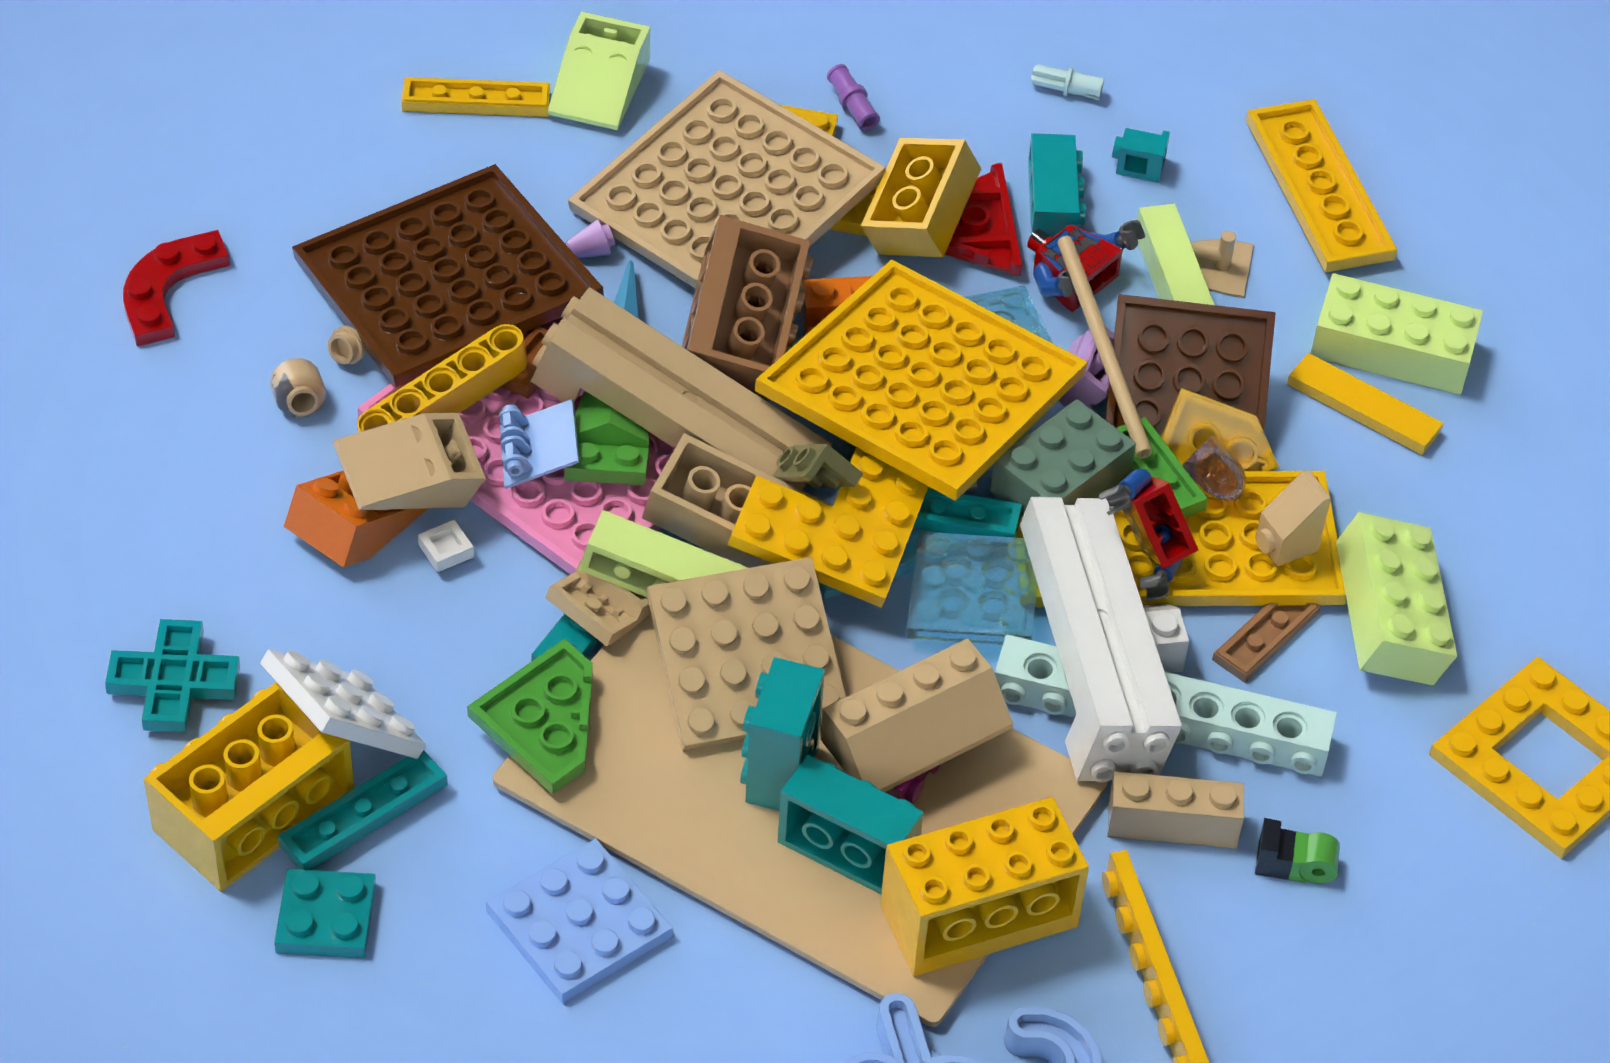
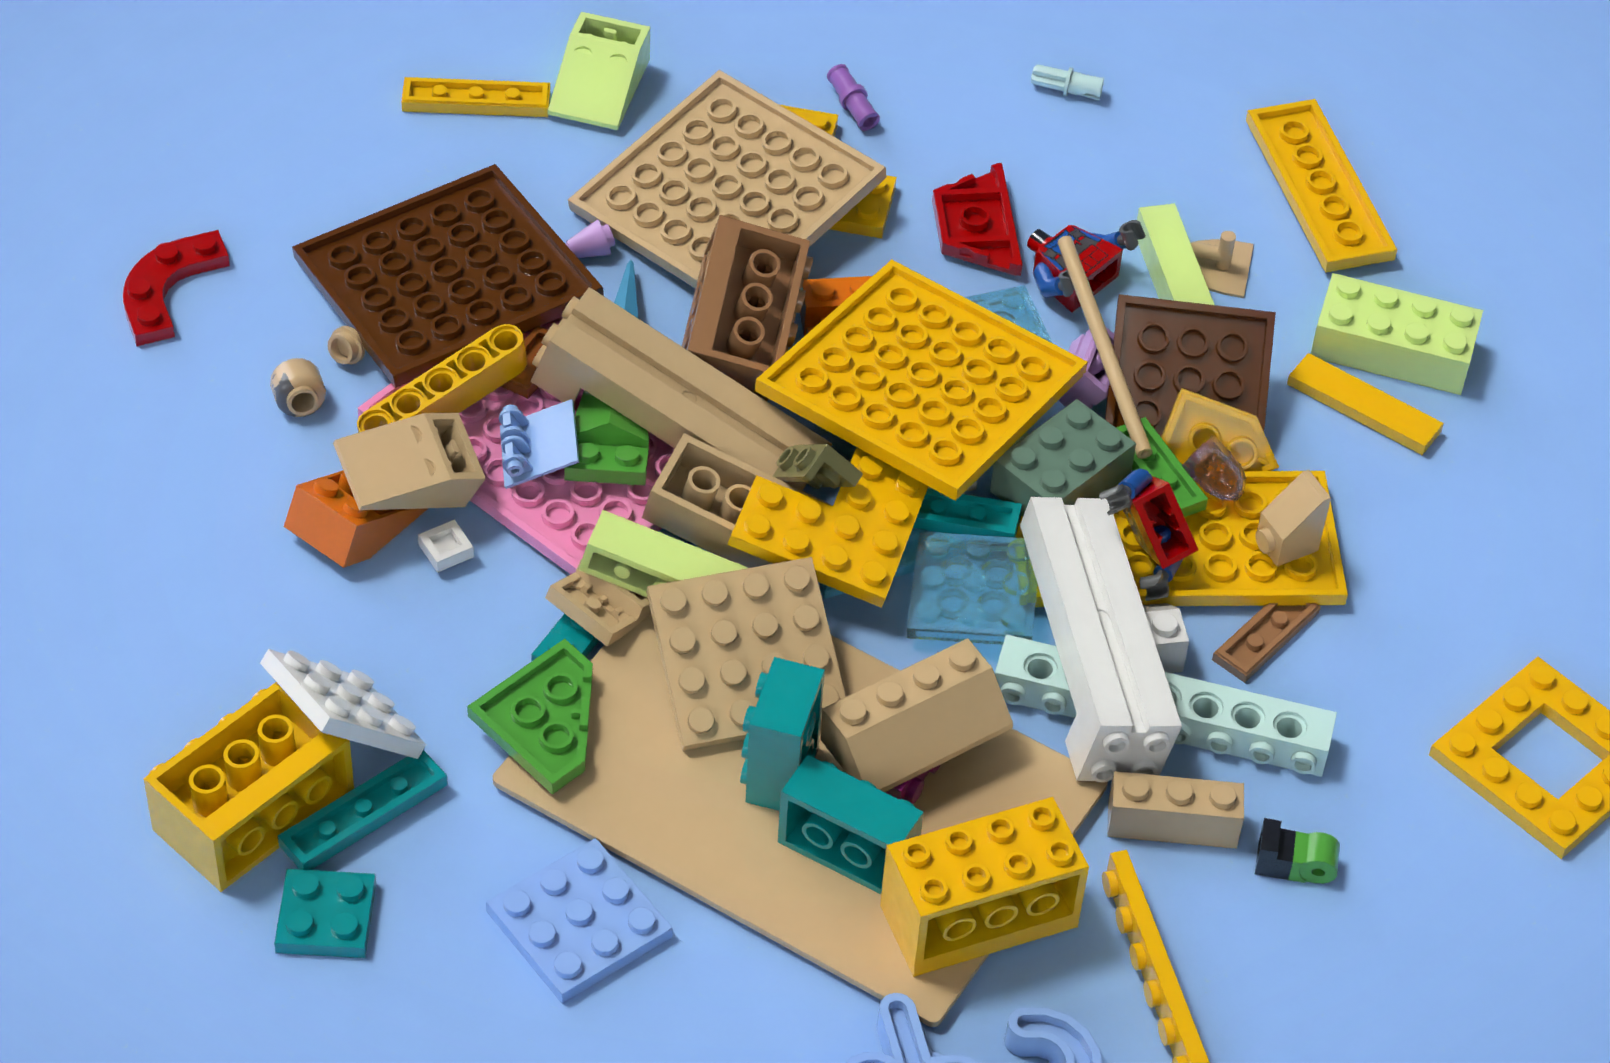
(172, 675): teal plate -> none
(921, 197): yellow brick -> none
(1055, 183): teal brick -> none
(1141, 154): teal brick -> none
(1395, 599): yellowish green brick -> none

